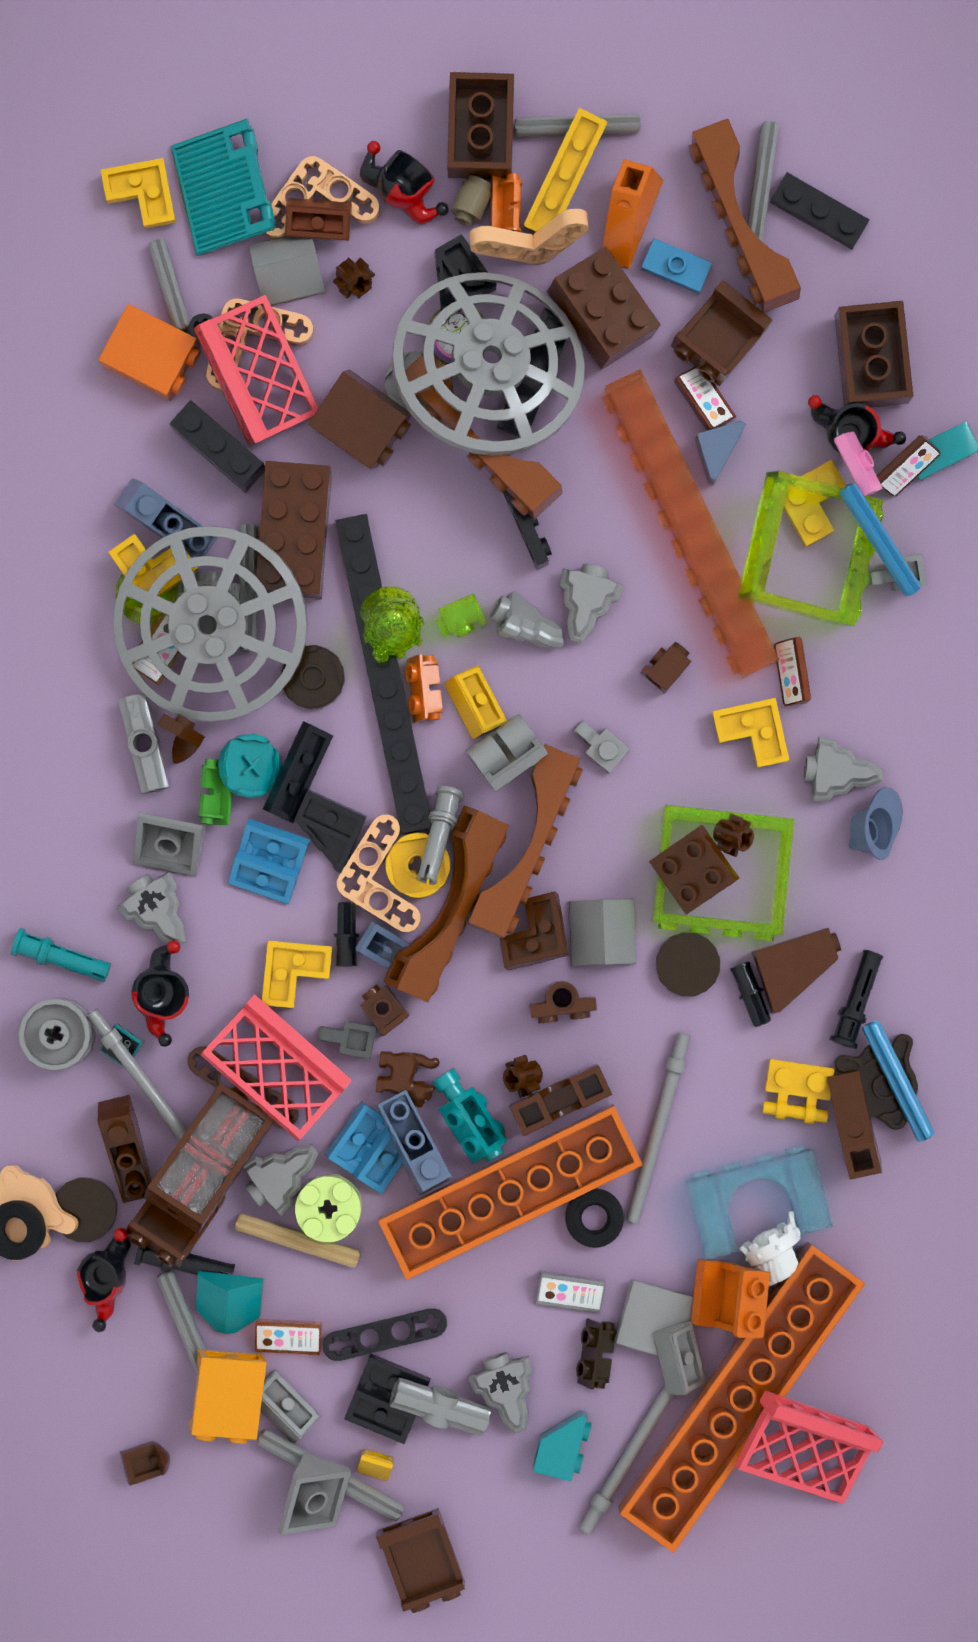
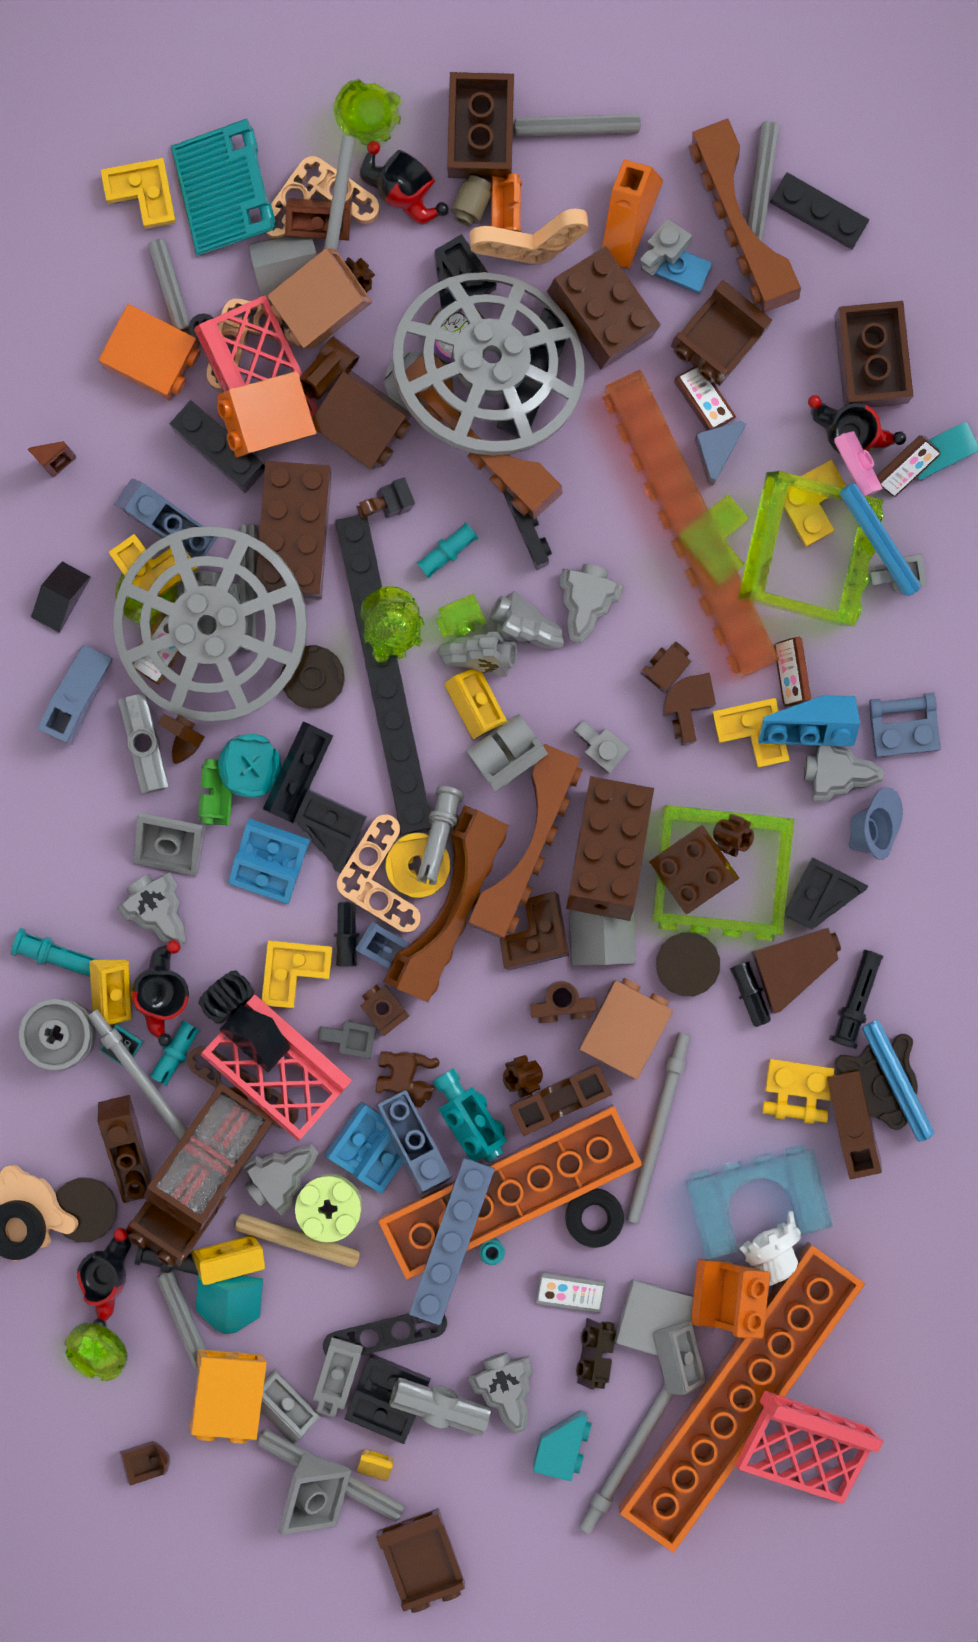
(53, 456): none -> copper slope
(59, 596): none -> black slope
(75, 695): none -> sand blue slope
(96, 1351): none -> clear neon green tile
(111, 989): none -> yellow slope
(174, 1053): none -> teal pin
(226, 996): none -> black gear
(228, 1259): none -> yellow slope
(256, 1036): none -> black slope
(265, 414): none -> orange panel
(288, 1336): slope -> none
(318, 299): none -> nougat brick
(327, 368): none -> reddish brown piece
(336, 1376): none -> light grey hinge
(339, 192): none -> light grey bar
(366, 111): none -> clear neon green hair
(392, 499): none -> black piece
(421, 673): orange hinge -> none
(447, 550): none -> teal pin
(452, 1241): none -> sand blue plate
(481, 652): none -> light grey rock
(496, 1257): none -> teal pin
(566, 169): yellow plate -> none
(610, 848): none -> reddish brown brick
(626, 1028): none -> nougat brick
(665, 244): none -> light grey plate
(686, 696): none -> reddish brown brick
(707, 538): none -> clear neon green plate
(820, 721): none -> dark azure slope
(821, 894): none -> black wing
(904, 736): none -> sand blue plate

